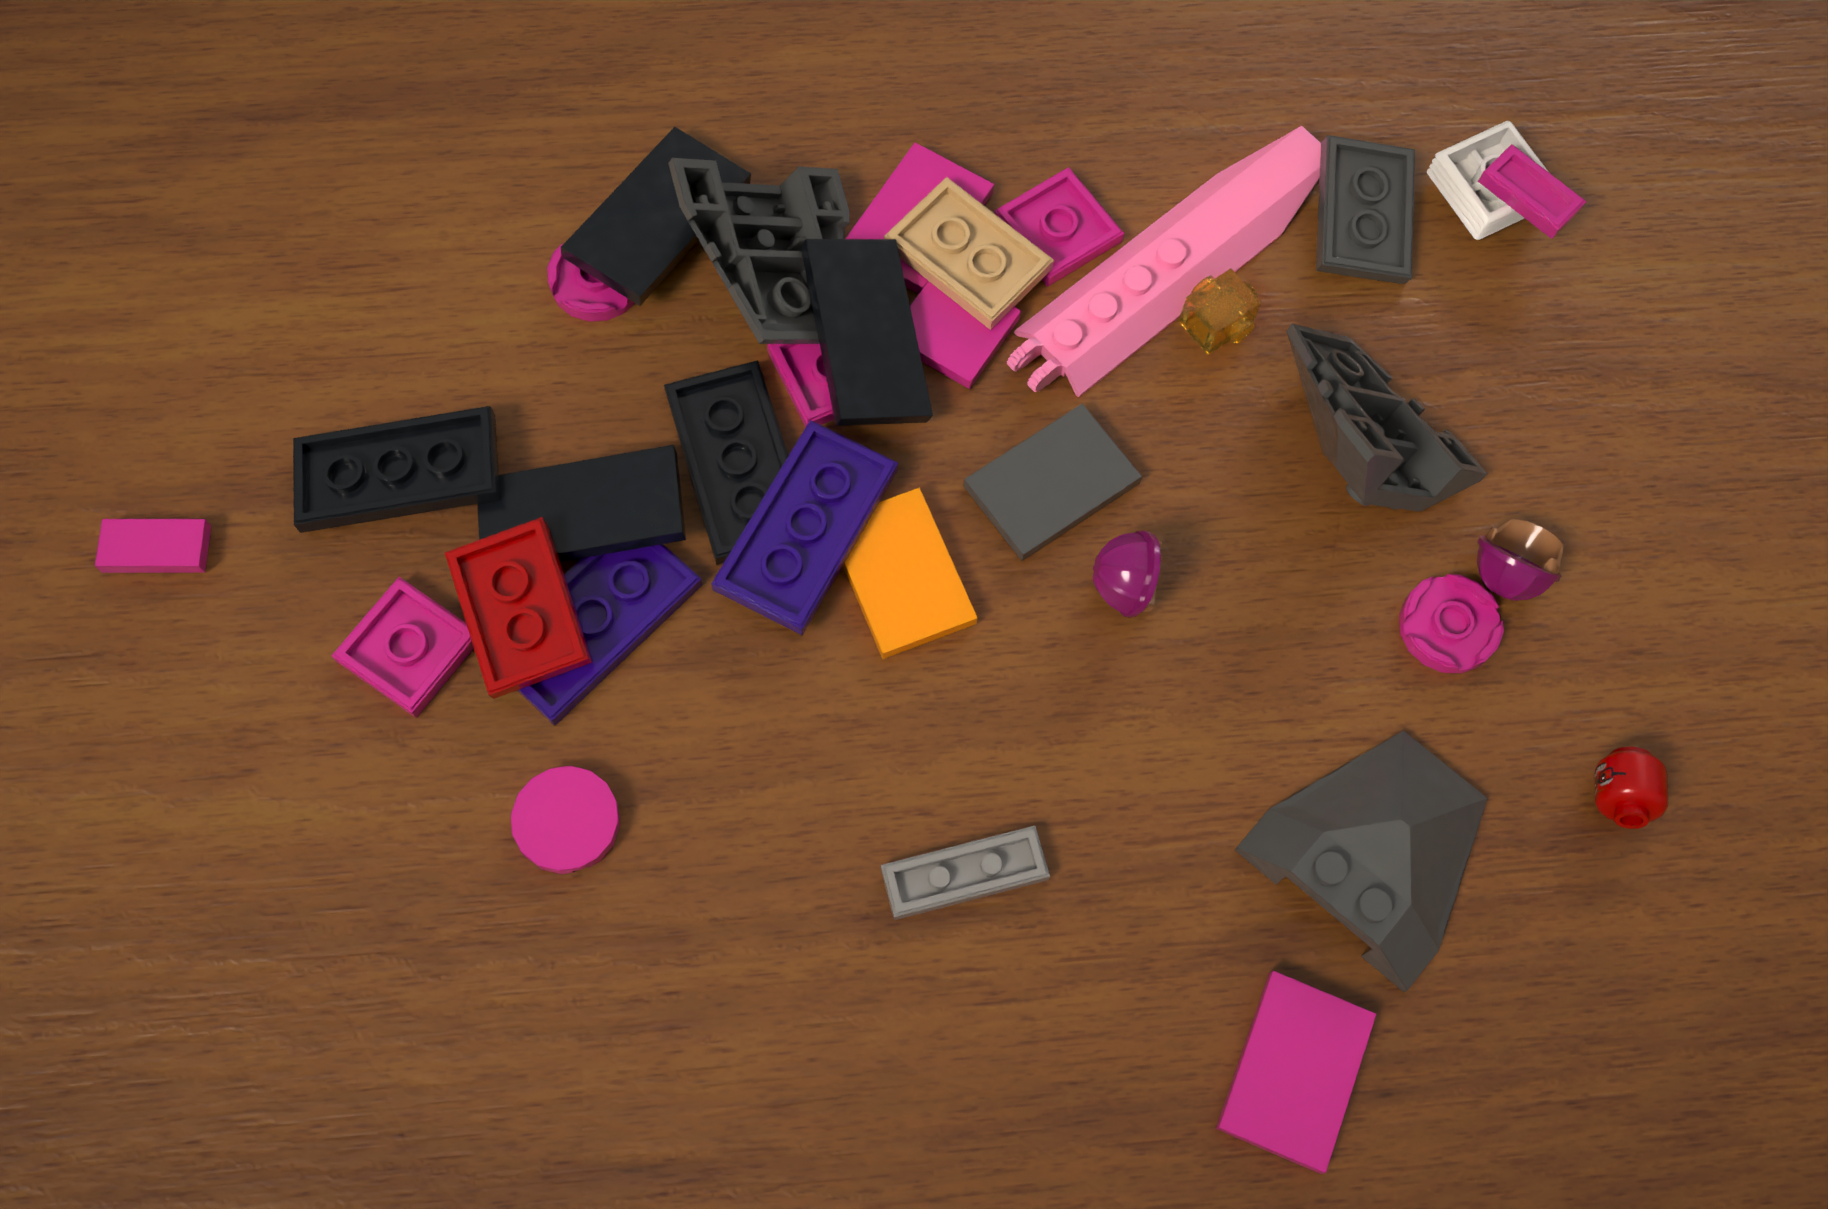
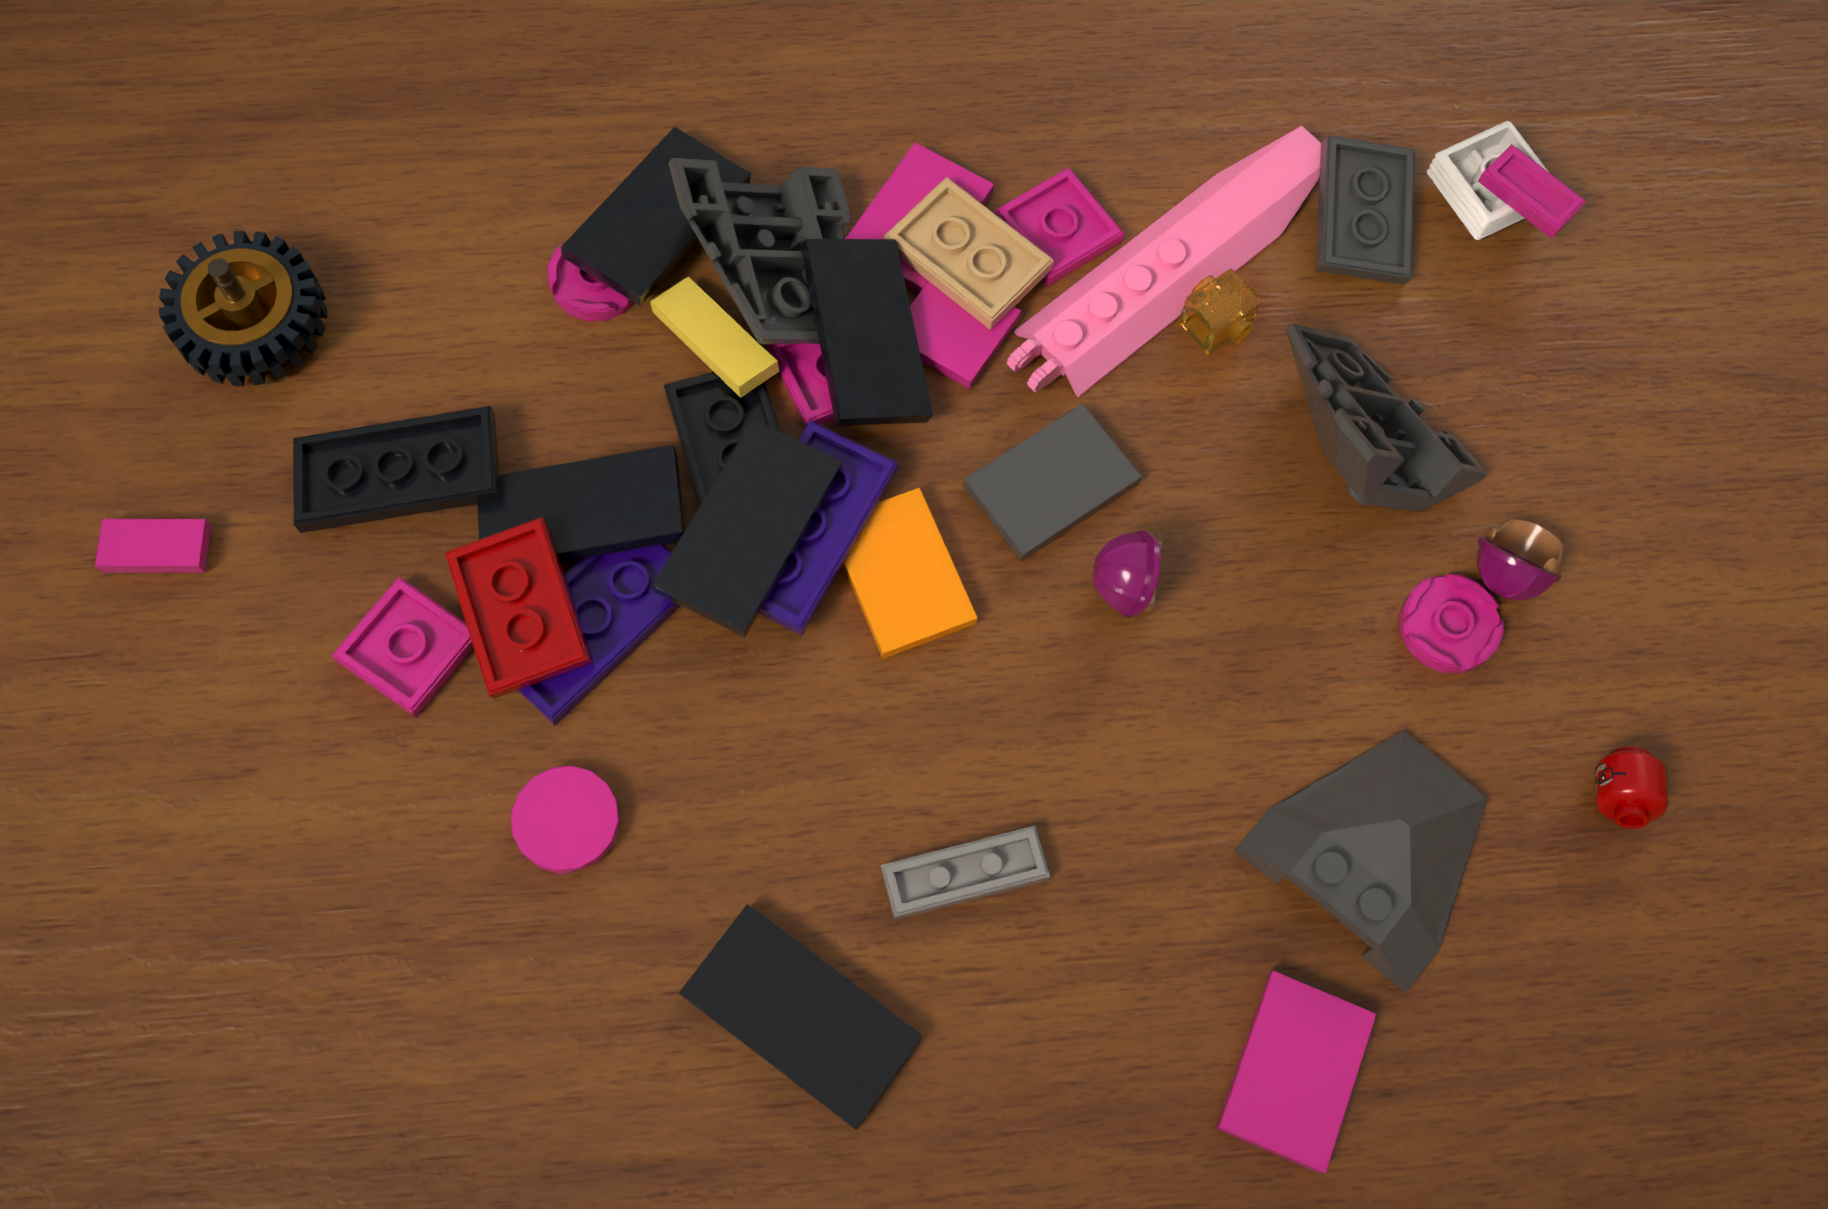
(243, 308): none -> wheel
(714, 336): none -> light yellow tile
(748, 527): none -> black tile
(801, 1016): none -> black tile

